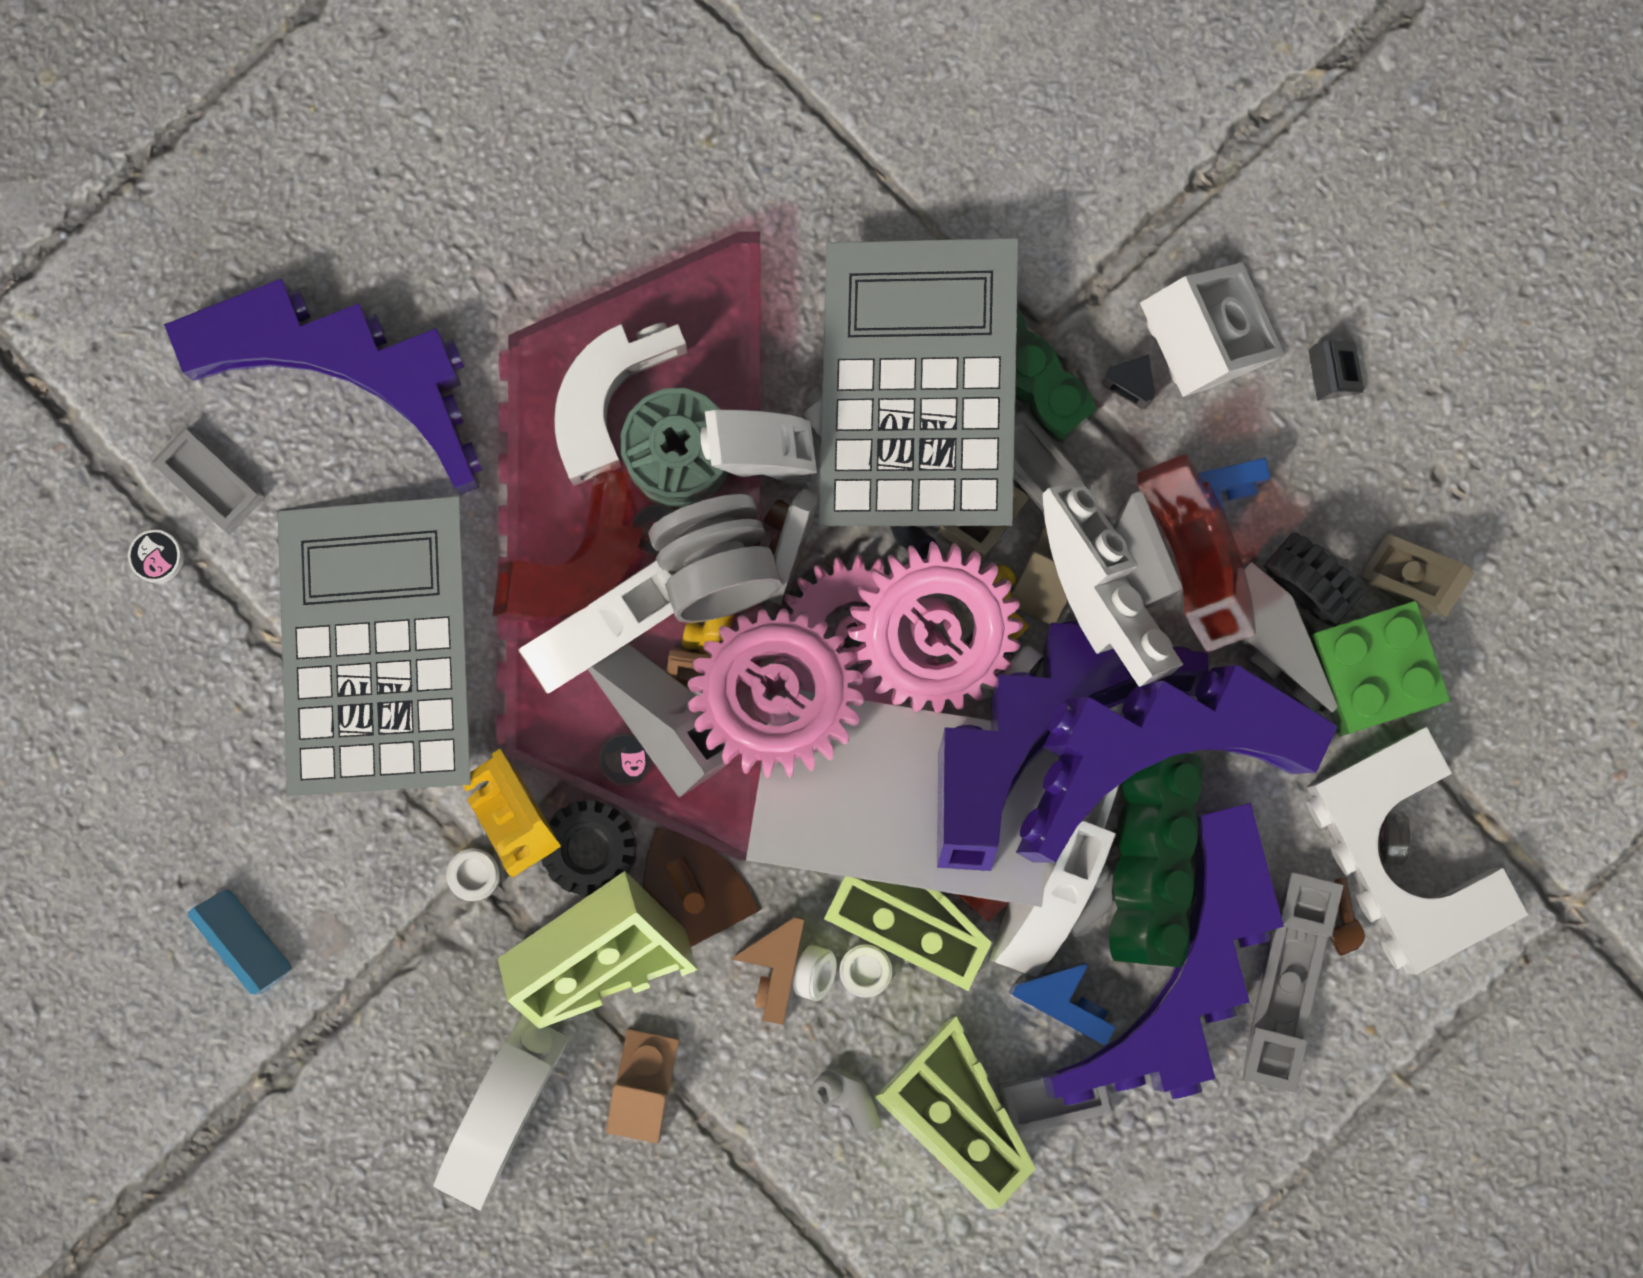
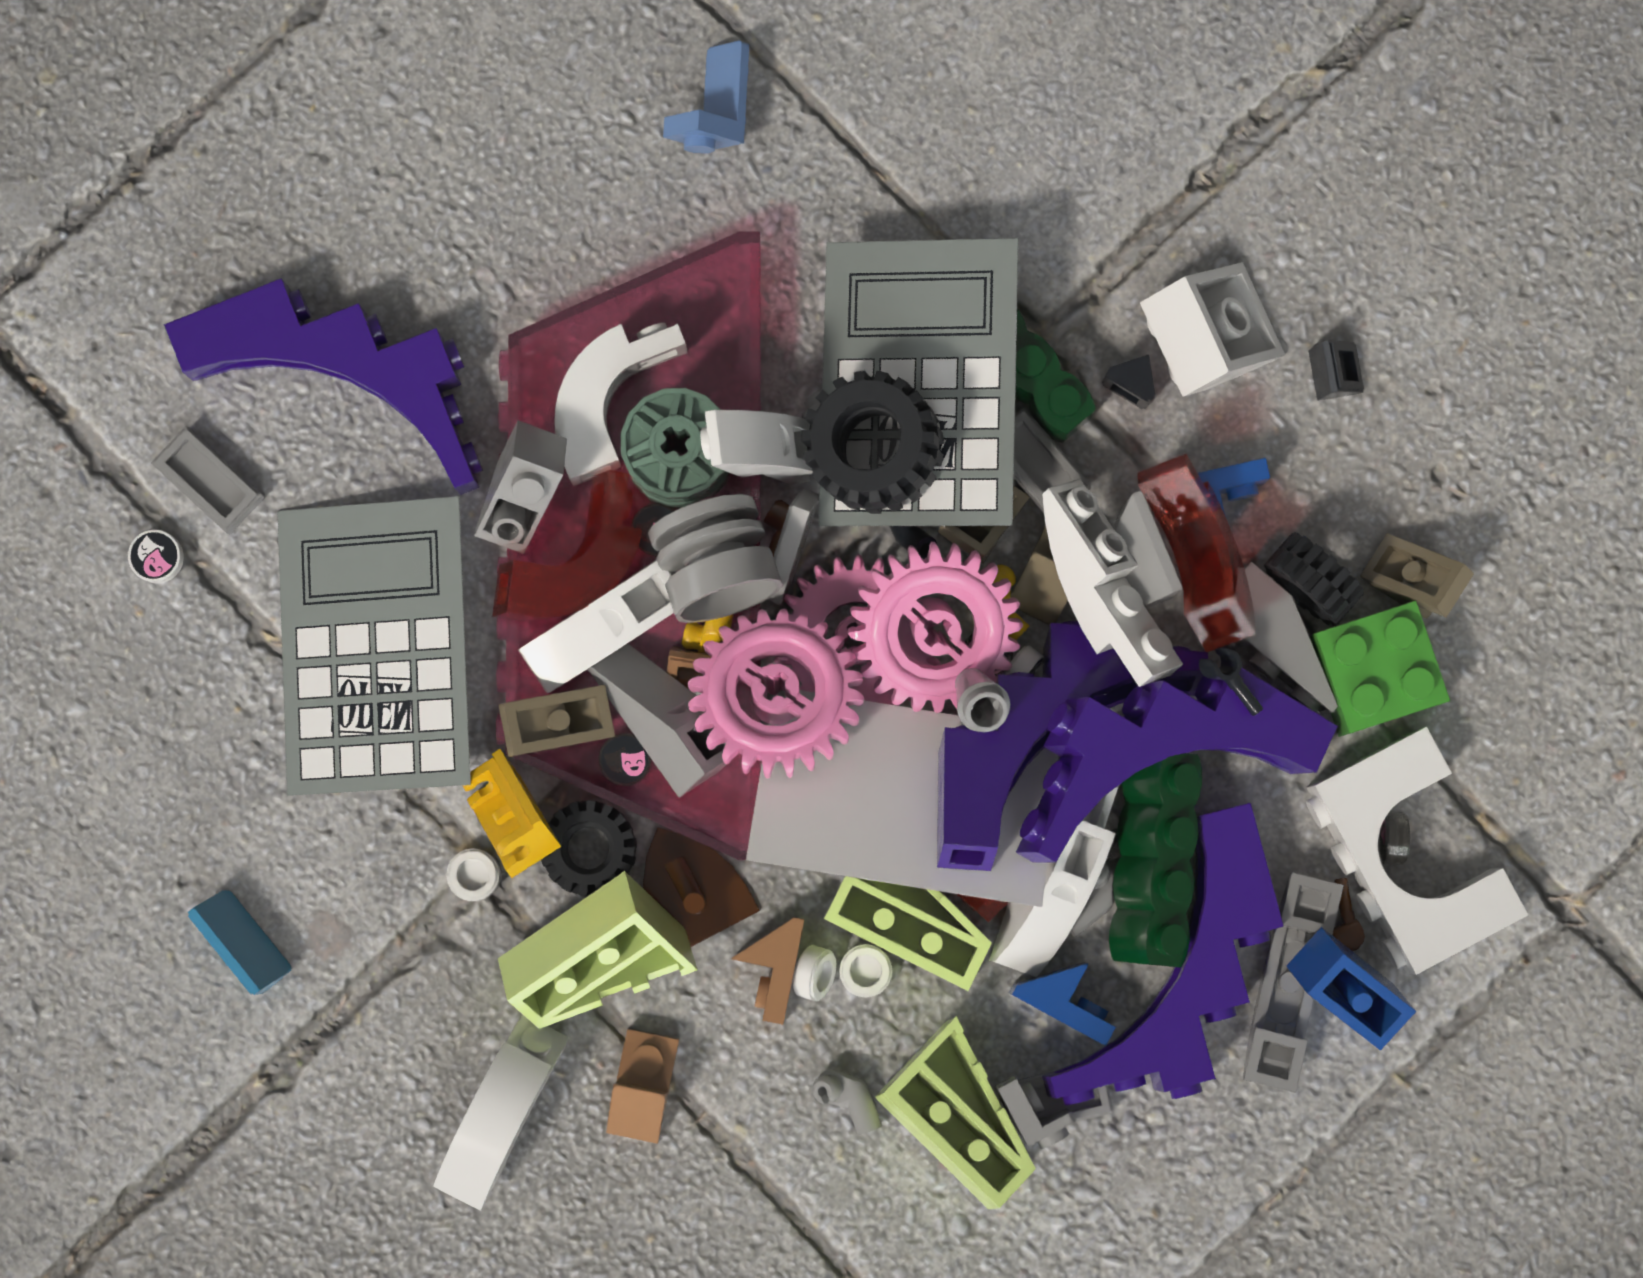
(521, 486): none -> light grey slope
(556, 720): none -> dark tan slope
(724, 110): none -> medium blue bracket
(847, 408): none -> black tyre
(979, 701): none -> light grey cone
(1024, 1106): none -> light grey bracket
(1229, 672): none -> black hand
(1350, 988): none -> blue brick

